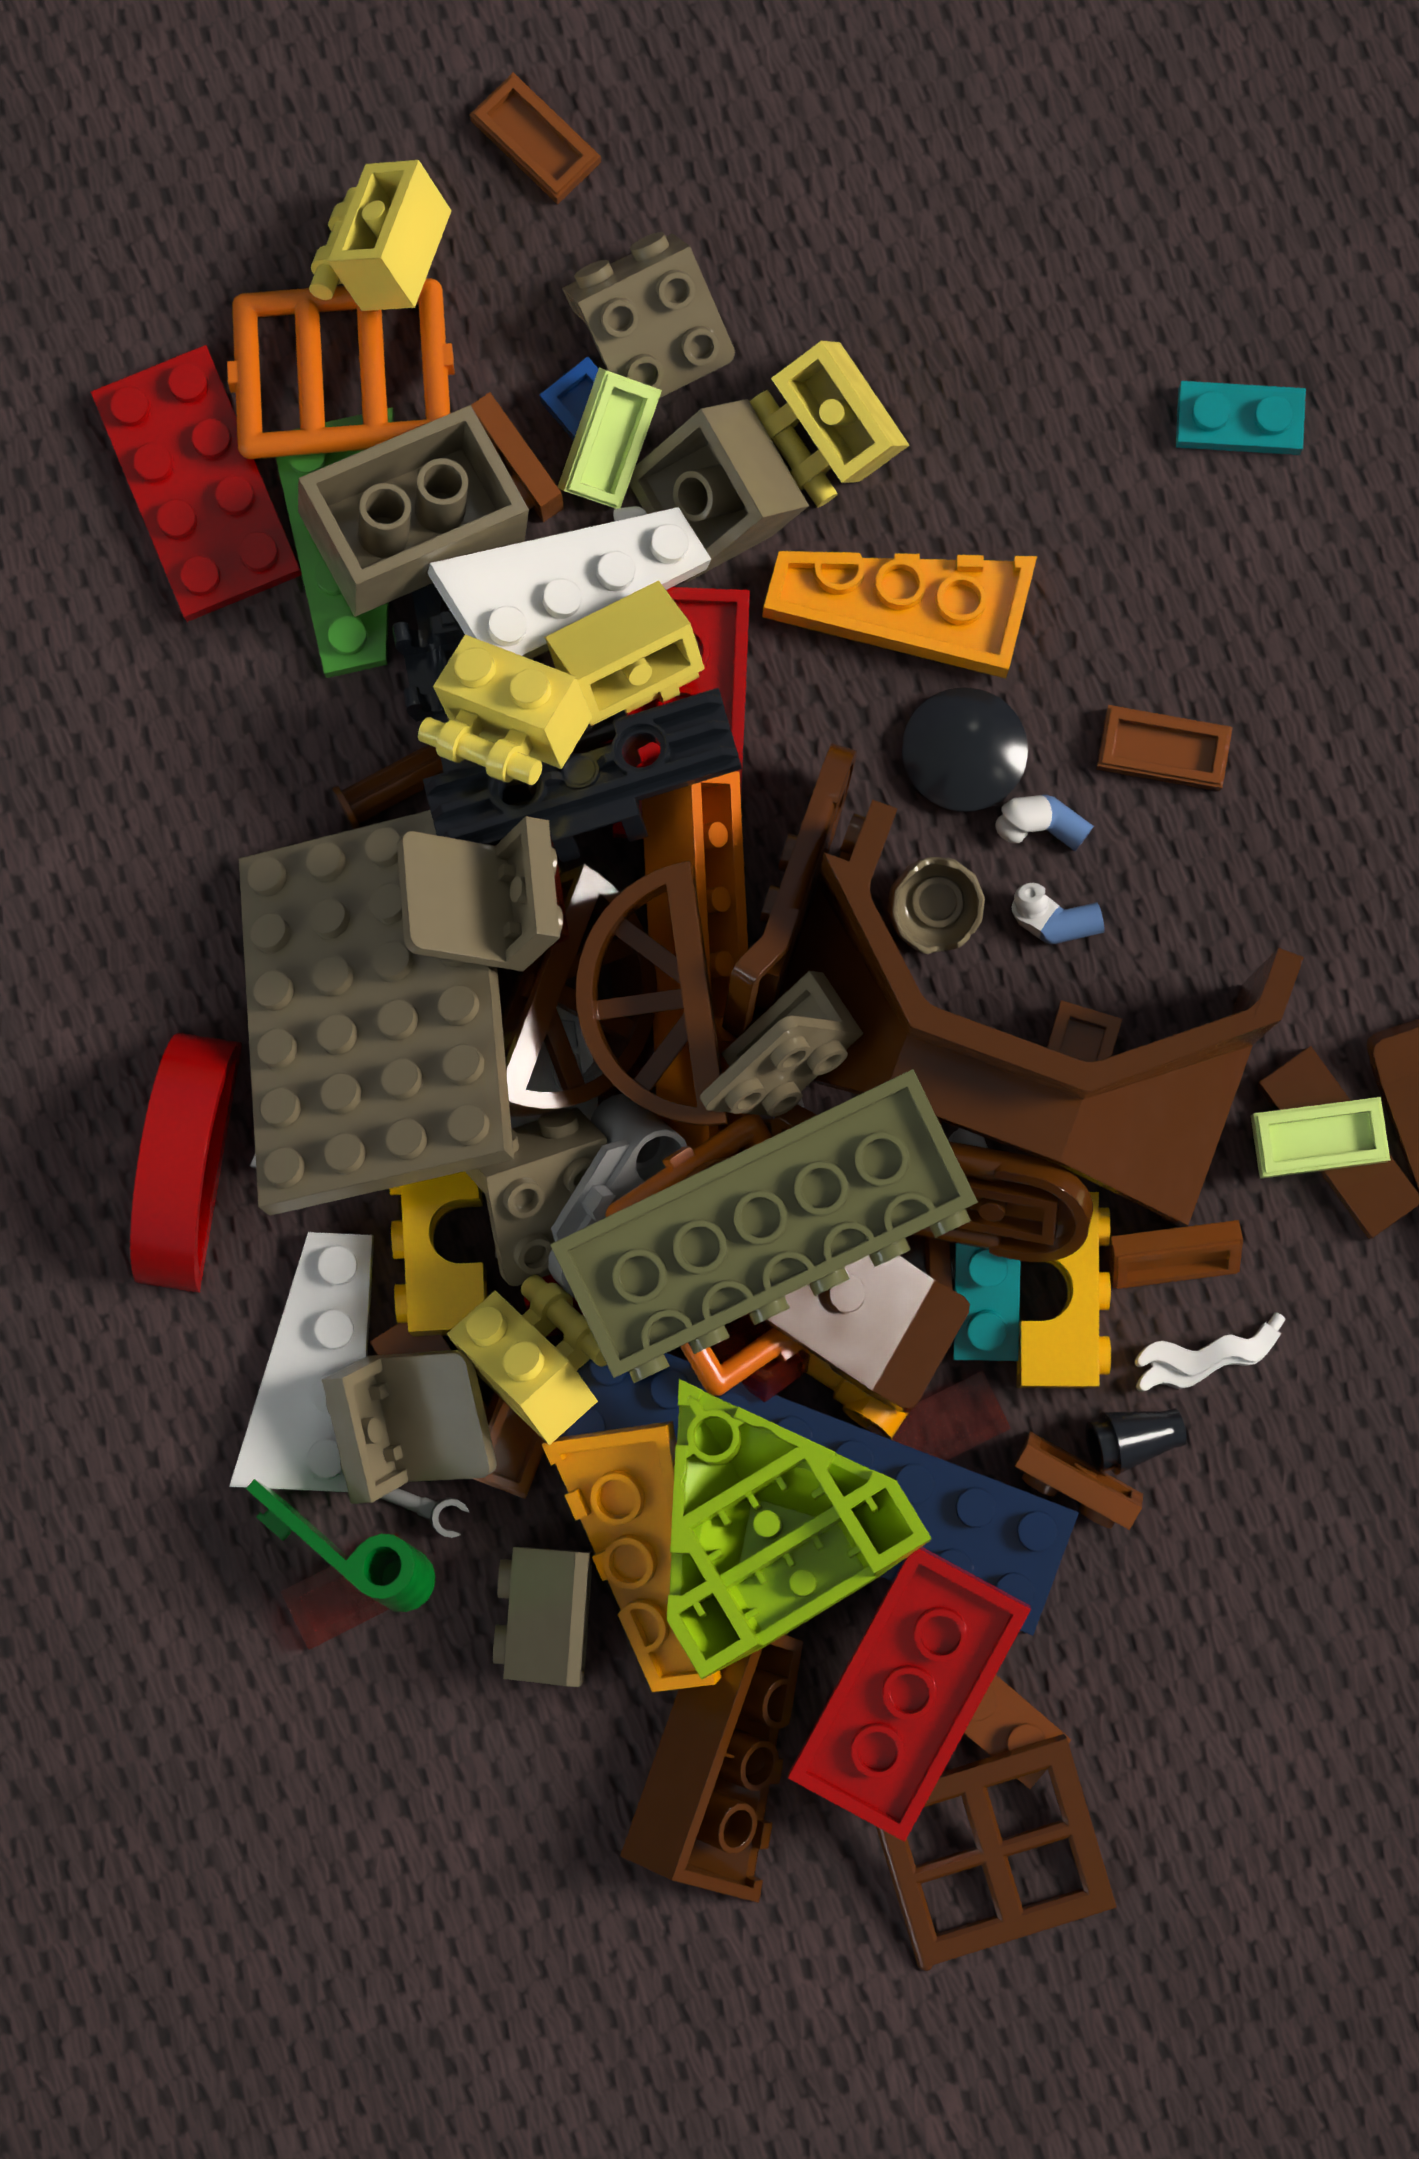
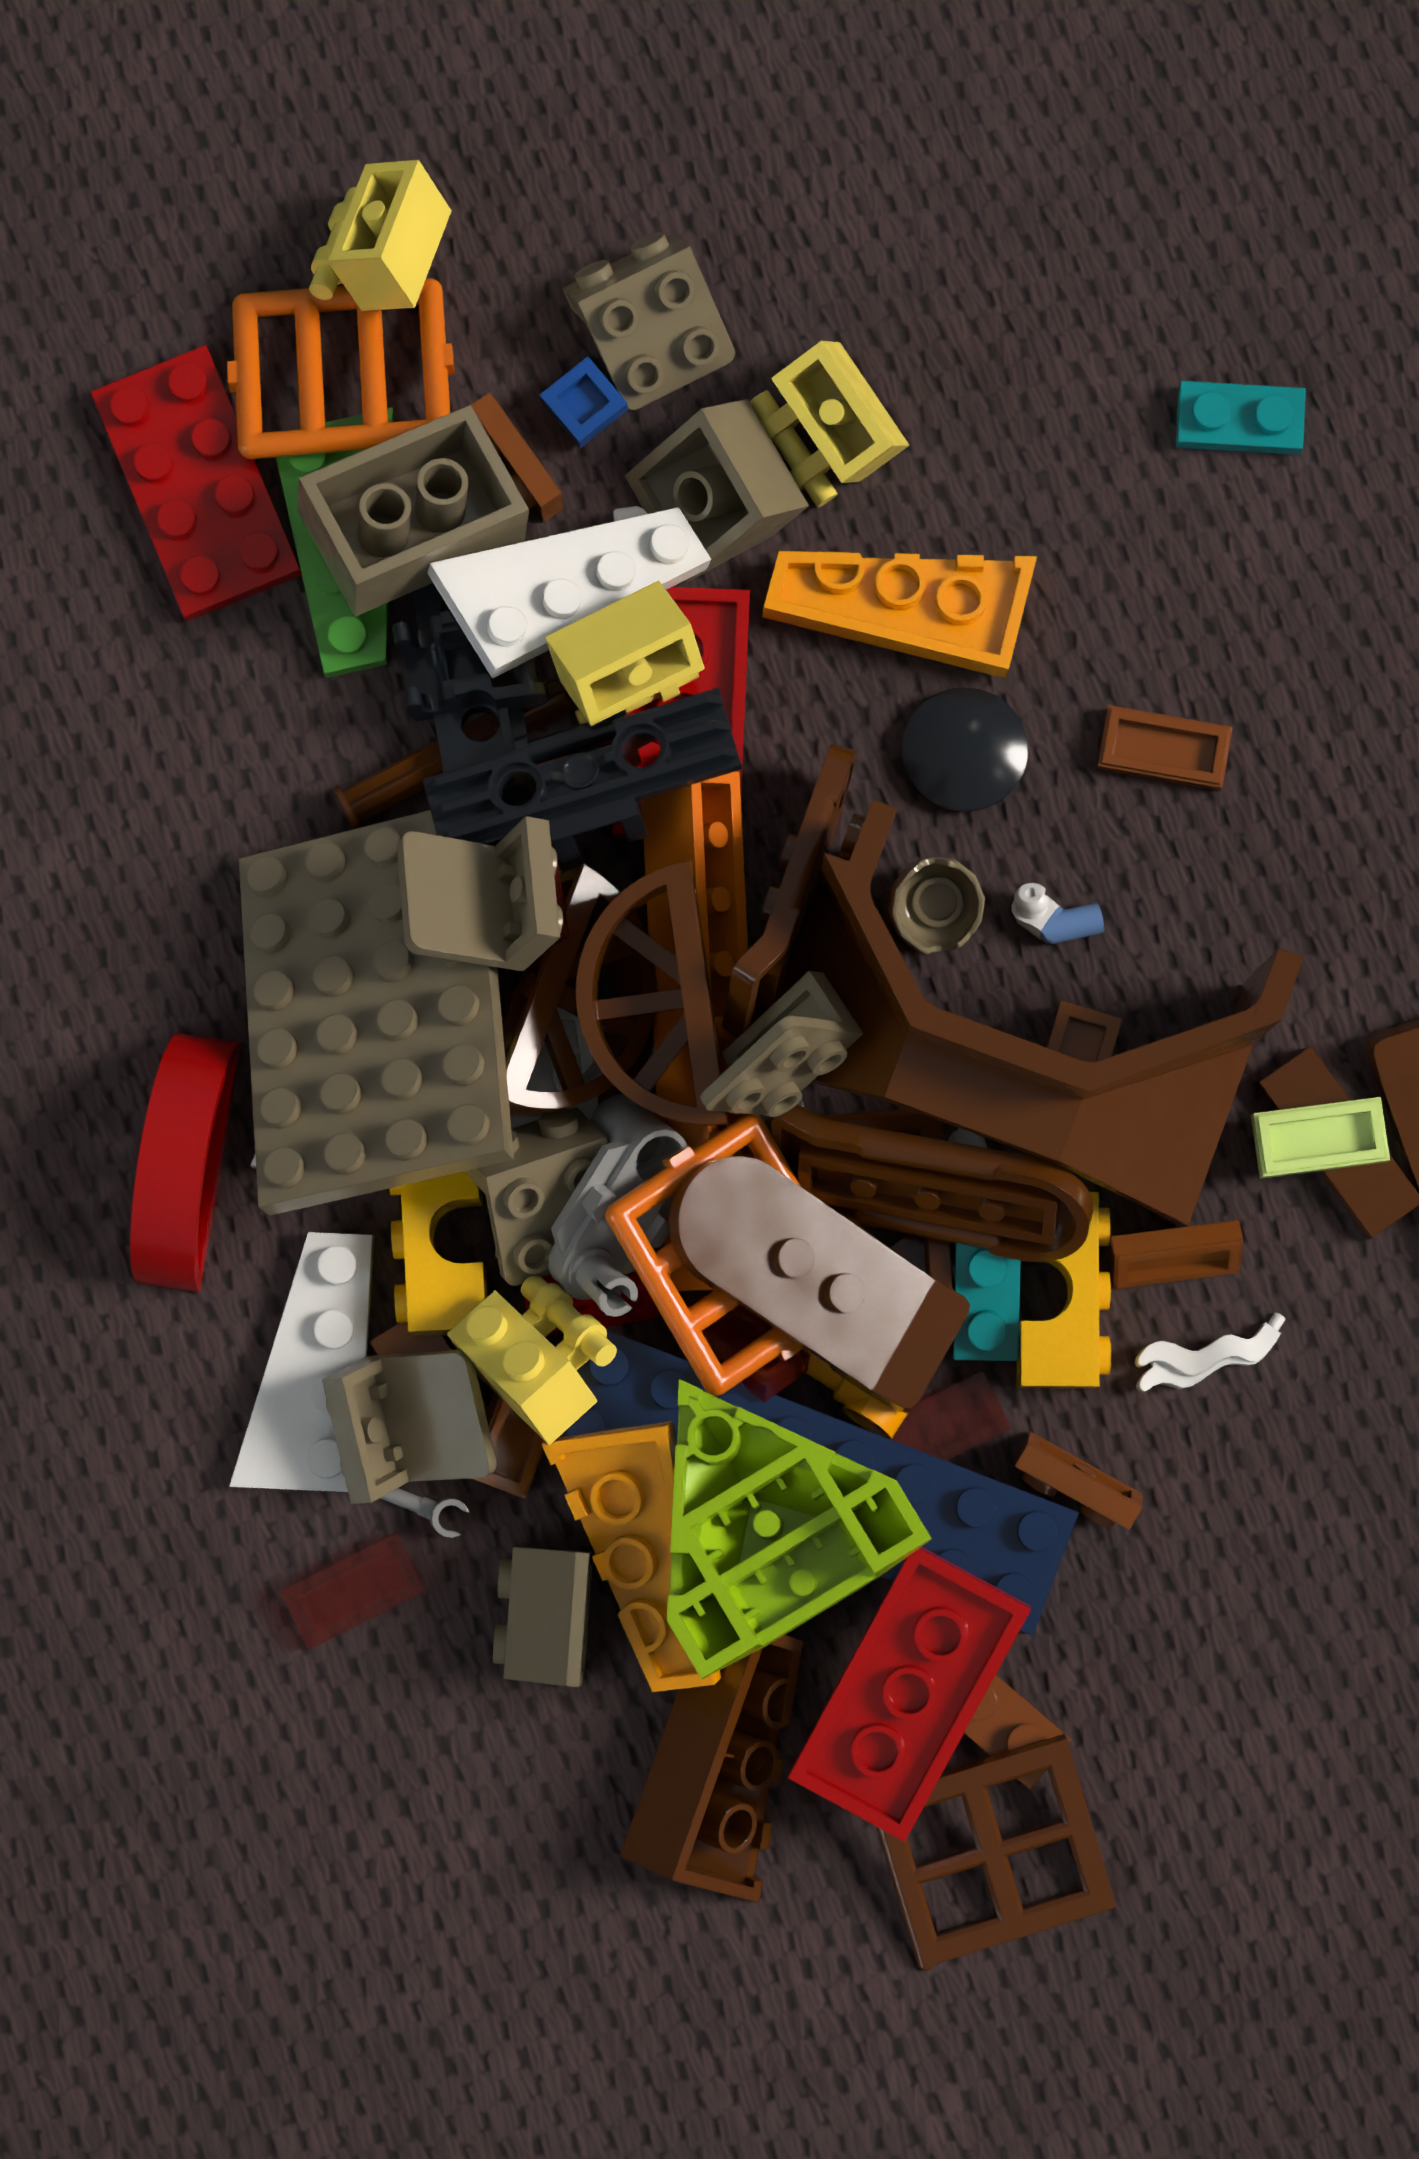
(379, 1567): green door -> none
(505, 712): light yellow brick -> none
(535, 138): dark orange tile -> none
(609, 438): yellowish green tile -> none
(765, 1227): olive bracket -> none
(1041, 814): arm -> none
(1131, 1438): black cone -> none

